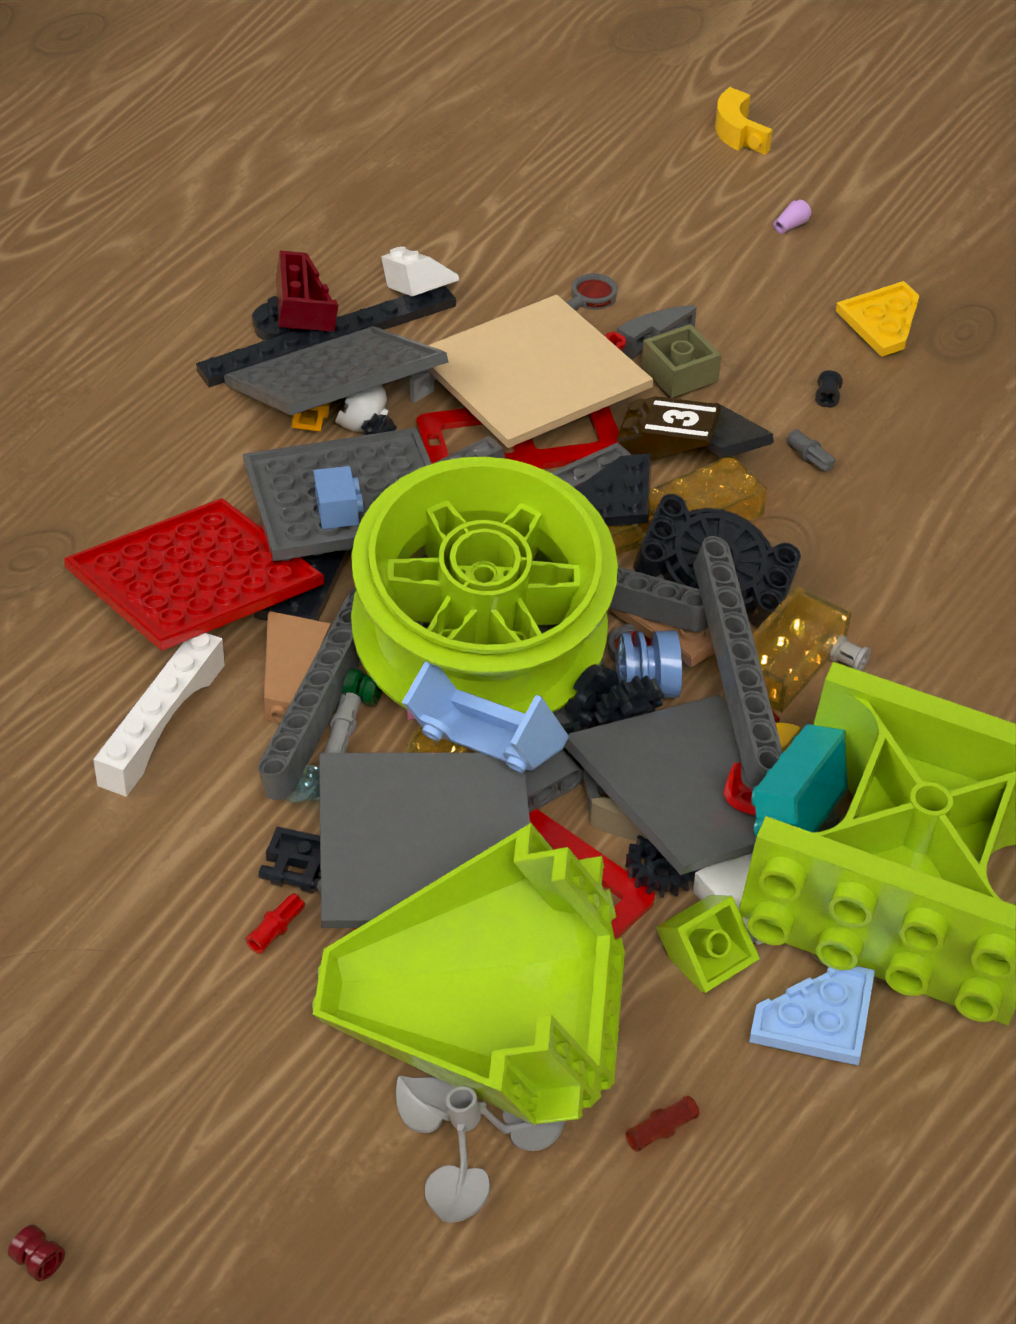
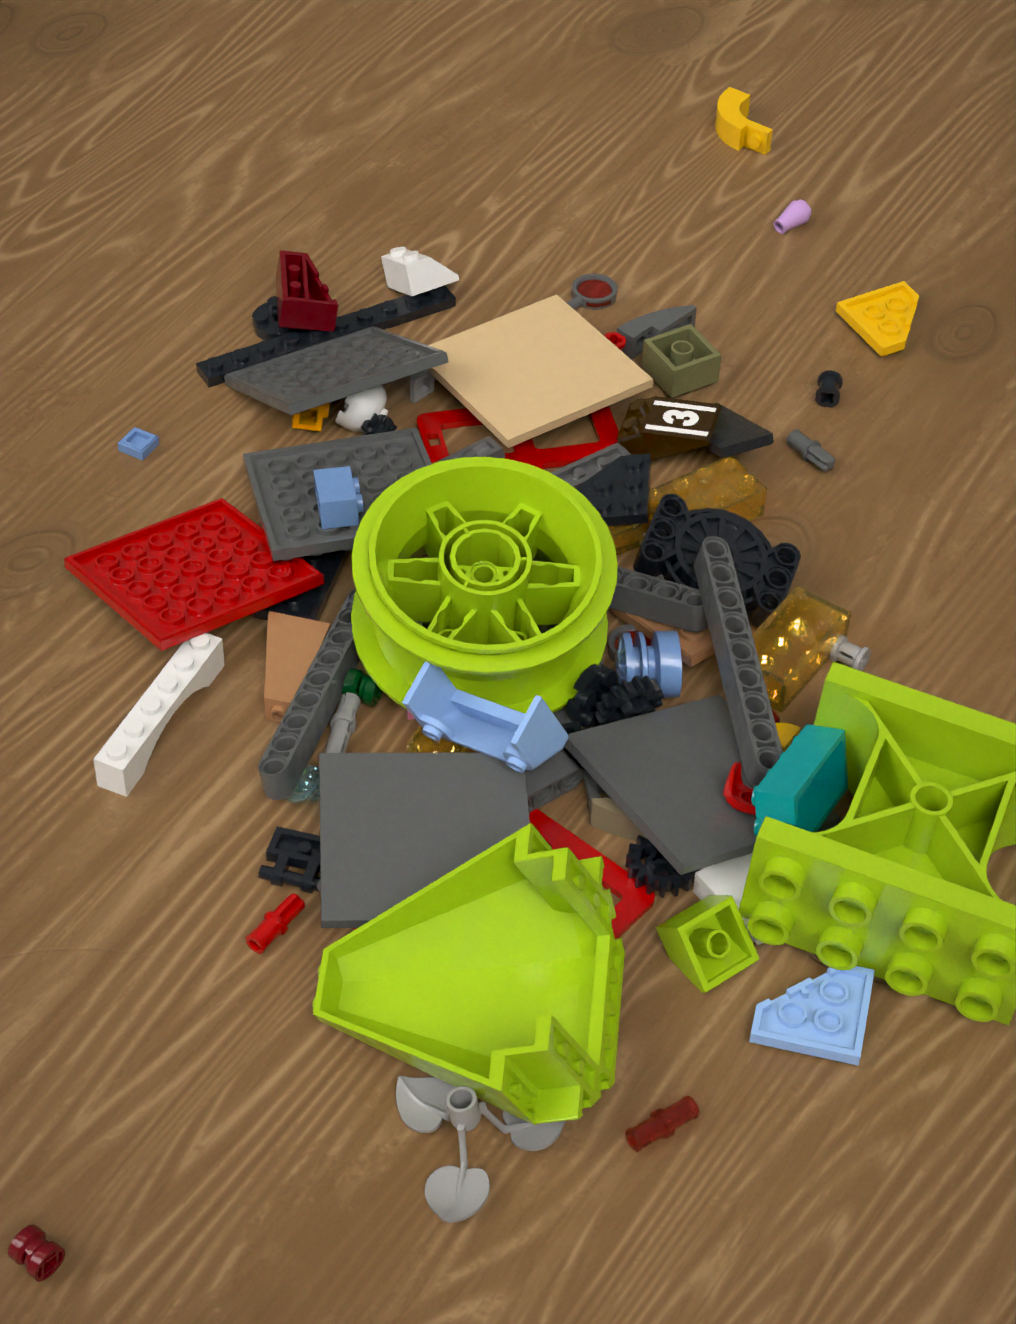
(138, 443): none -> medium blue tile

